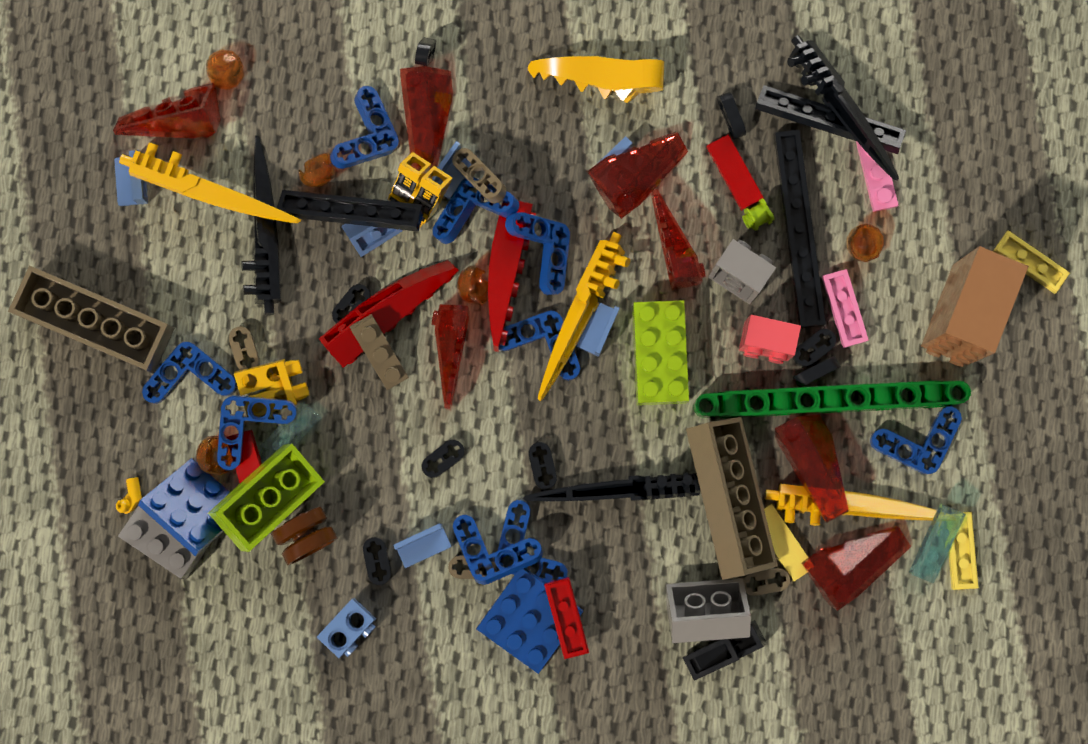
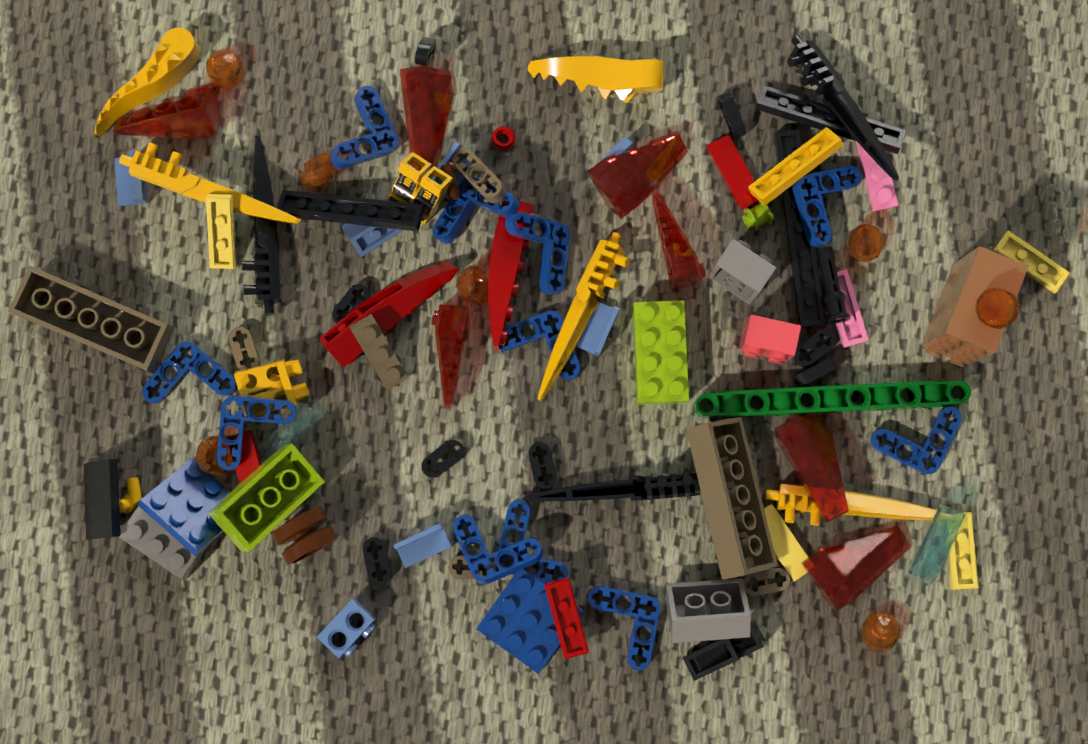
(102, 499): none -> black tile
(167, 66): none -> yellow animal
(221, 231): none -> light yellow tile
(453, 189): none -> reddish brown arm
(503, 131): none -> red plate
(640, 620): none -> blue beam
(795, 166): none -> yellow plate
(816, 191): none -> blue beam
(834, 296): none -> black pin
(880, 631): none -> clear orange hair
(997, 308): none -> clear orange hair

